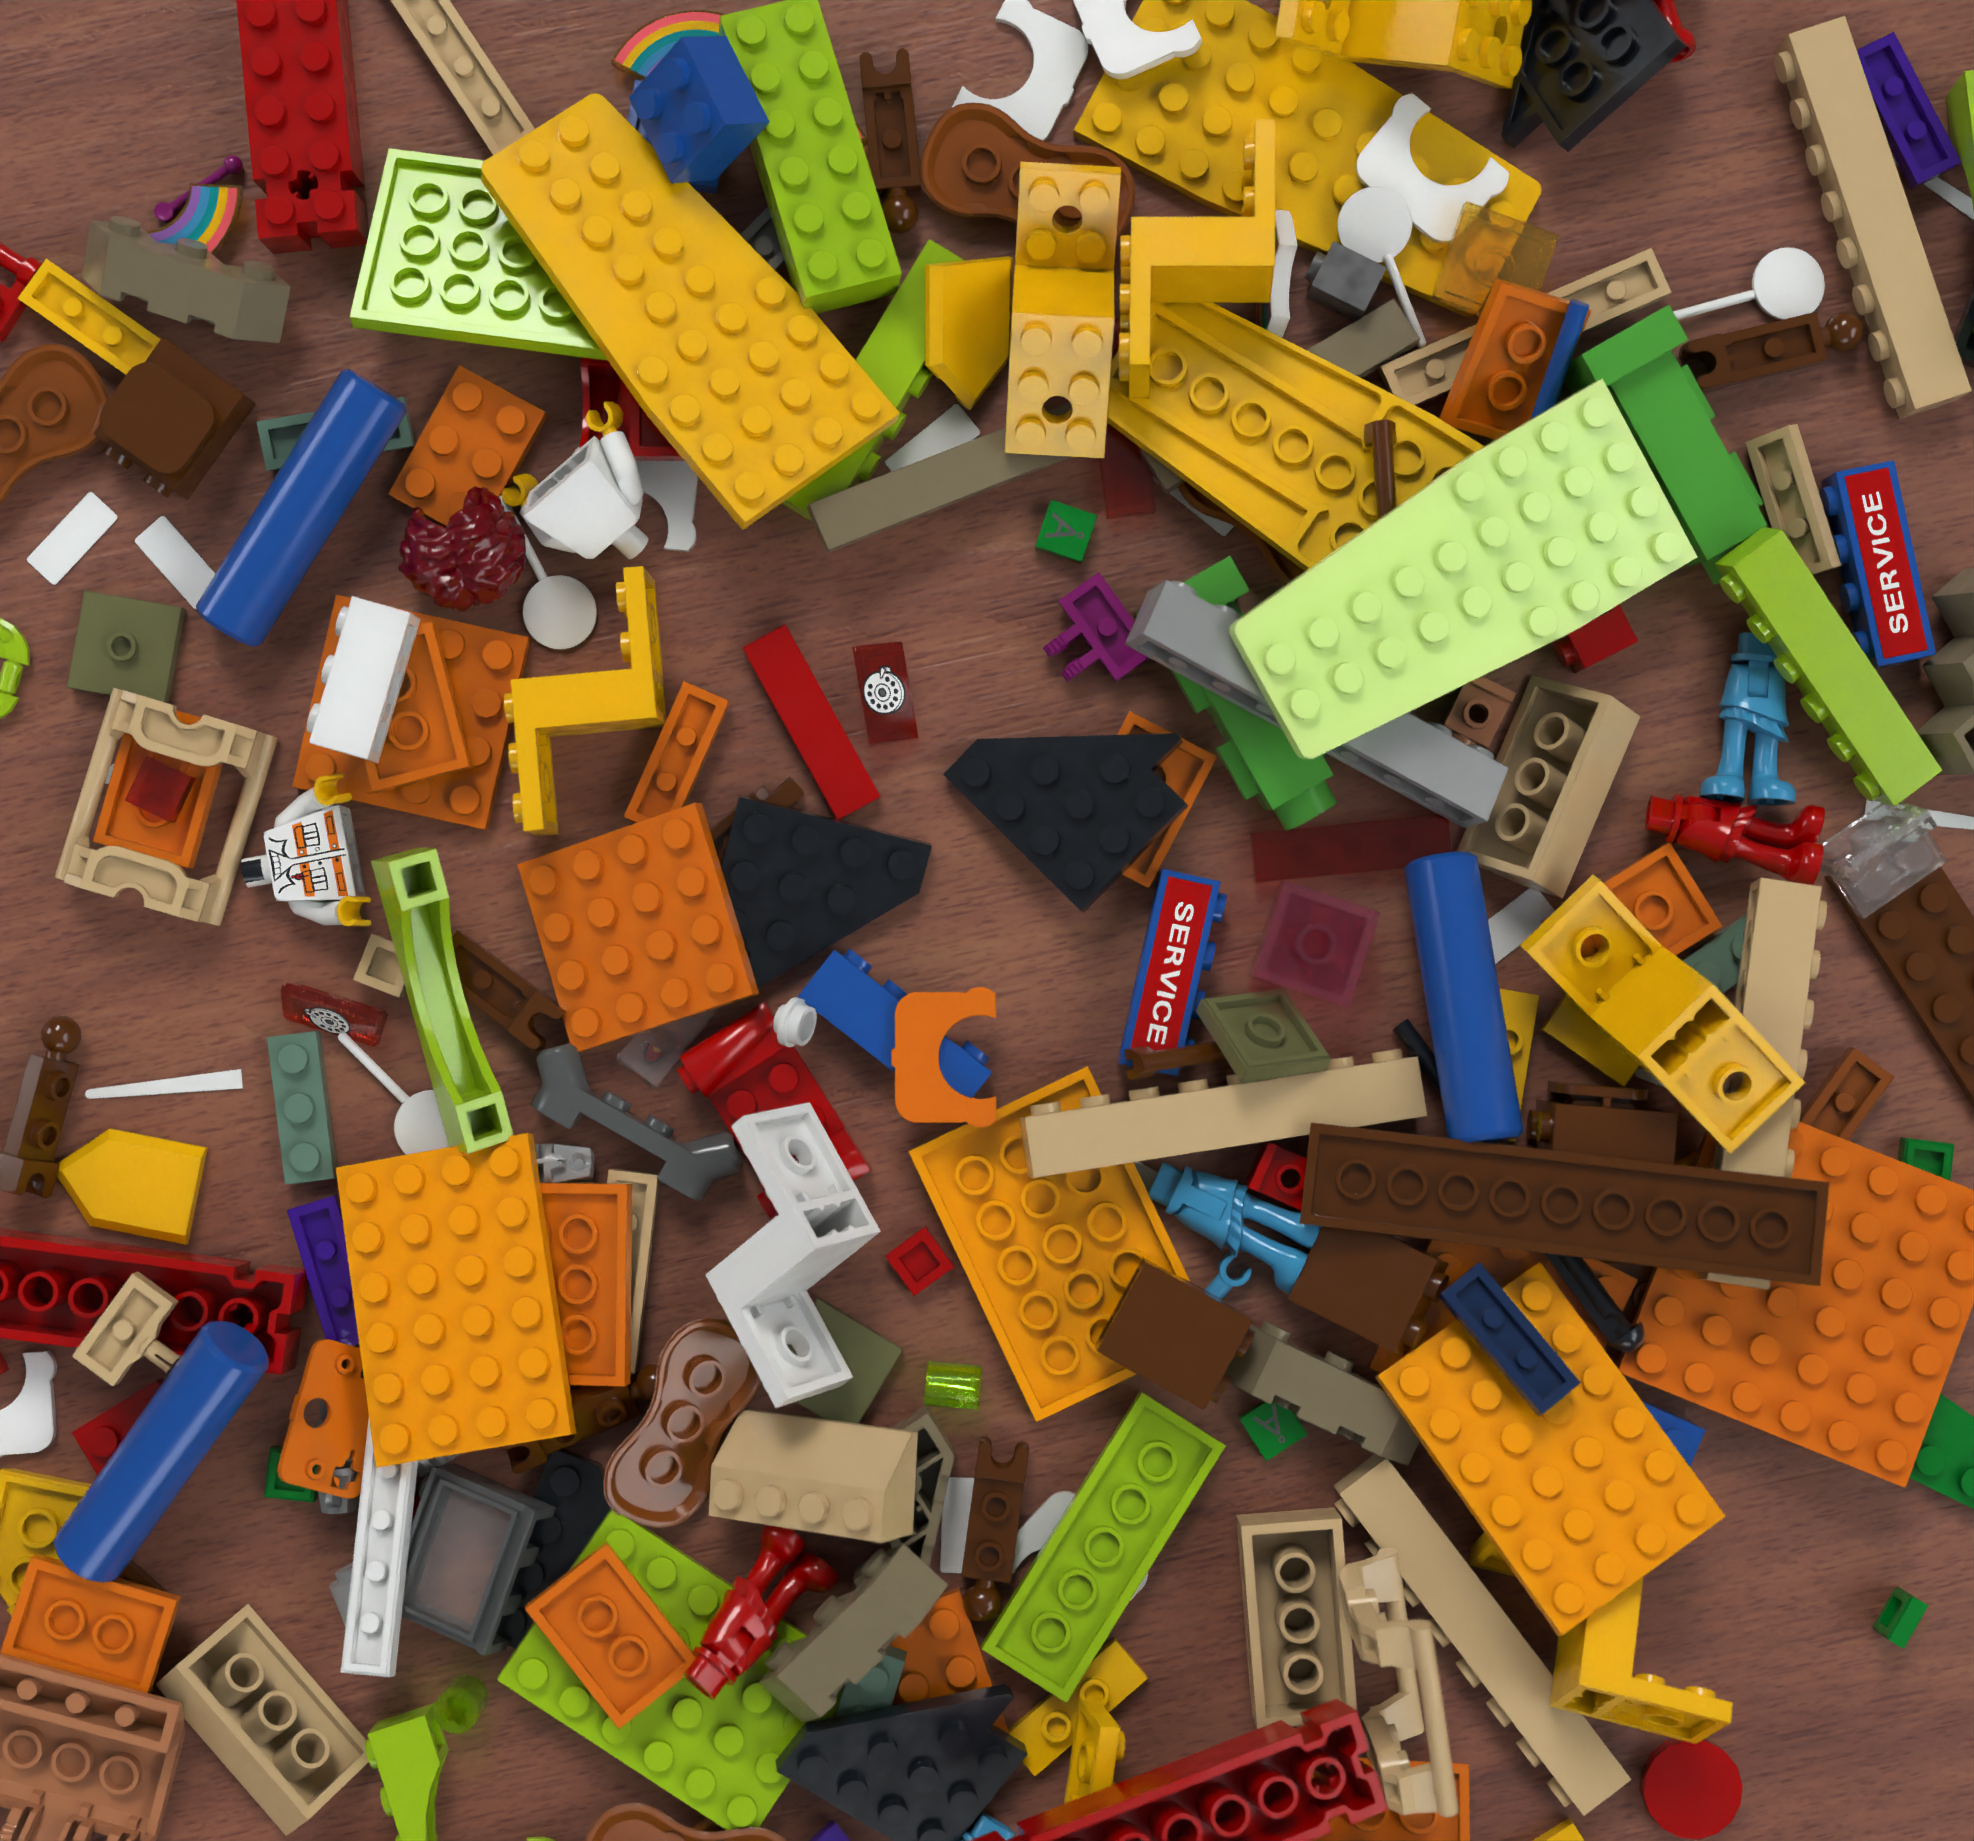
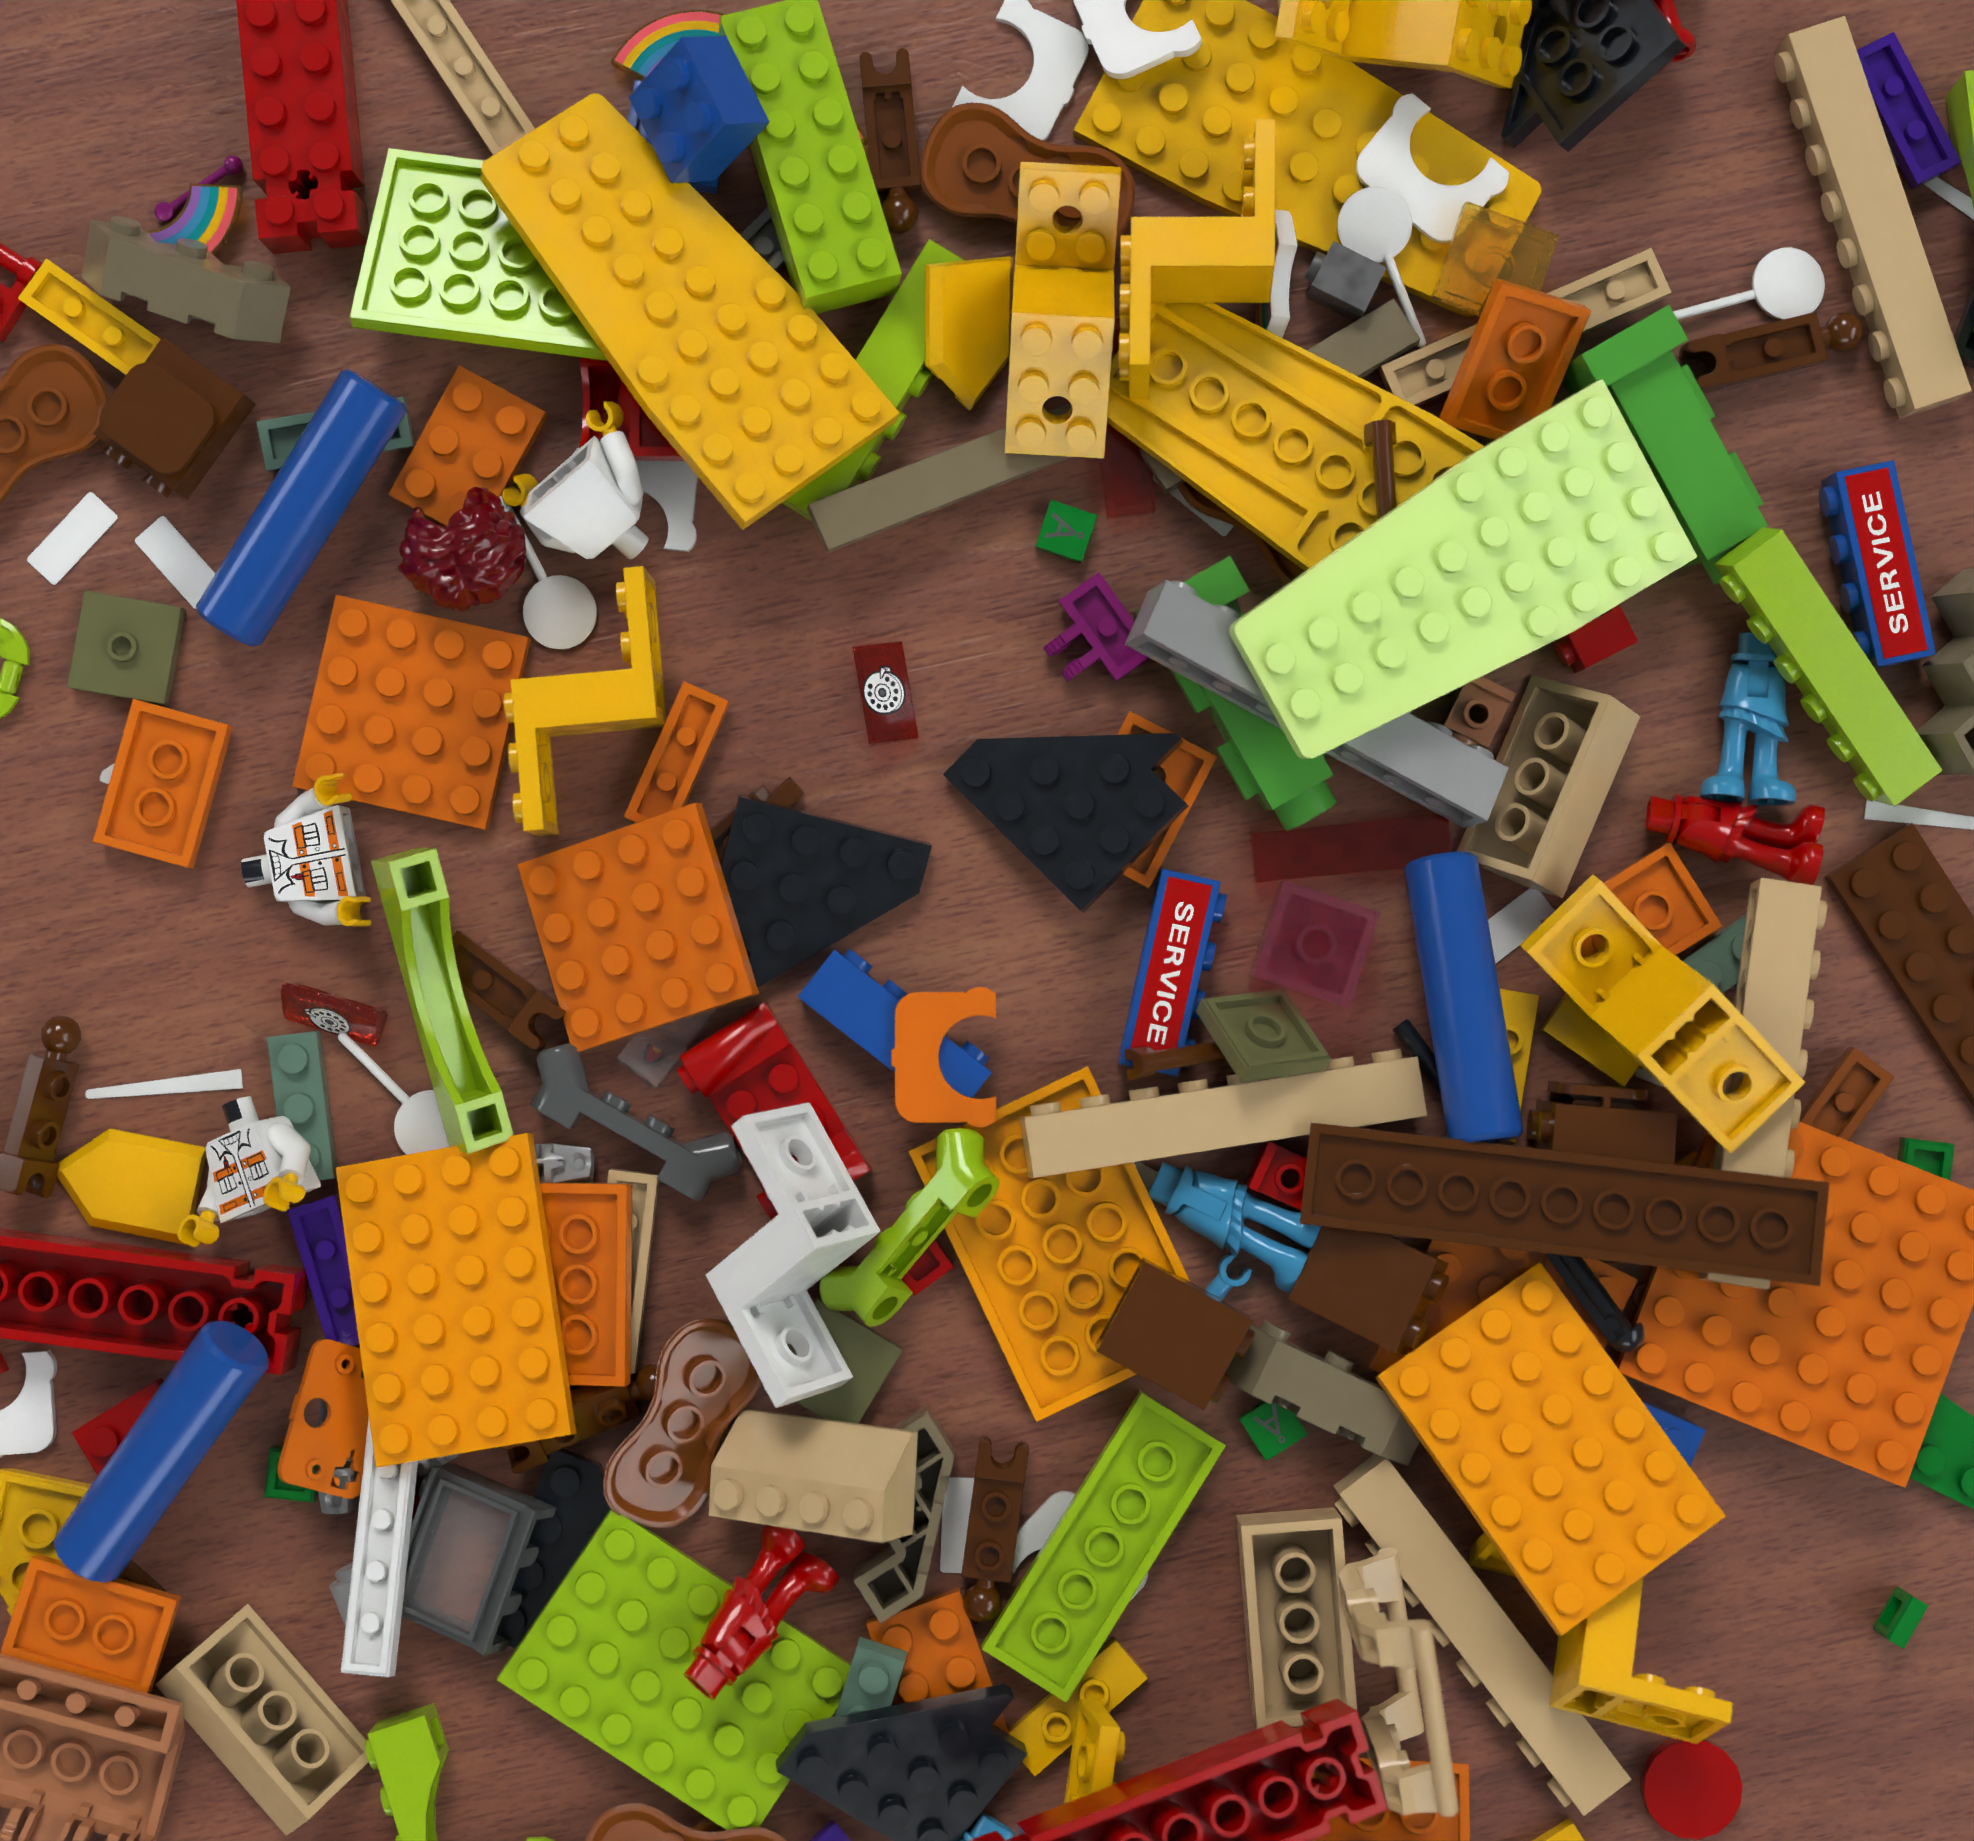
(129, 1331): tan plate -> none
(159, 880): tan piece -> none
(160, 789): clear red tile -> none
(250, 1171): none -> torso
(363, 679): white brick -> none
(380, 967): tan plate -> none
(425, 726): orange plate -> none
(461, 1704): clear neon green piece -> none
(611, 1634): orange plate -> none
(794, 1022): white plate -> none
(811, 722): red tile -> none
(852, 1632): dark tan brick -> none
(944, 433): white sticker -> none
(953, 1385): clear neon green piece -> none
(959, 1186): none -> lime plate
(1509, 1339): dark blue plate -> none
(1561, 356): blue bar -> none
(1793, 496): tan plate -> none
(1882, 855): clear bracket -> none

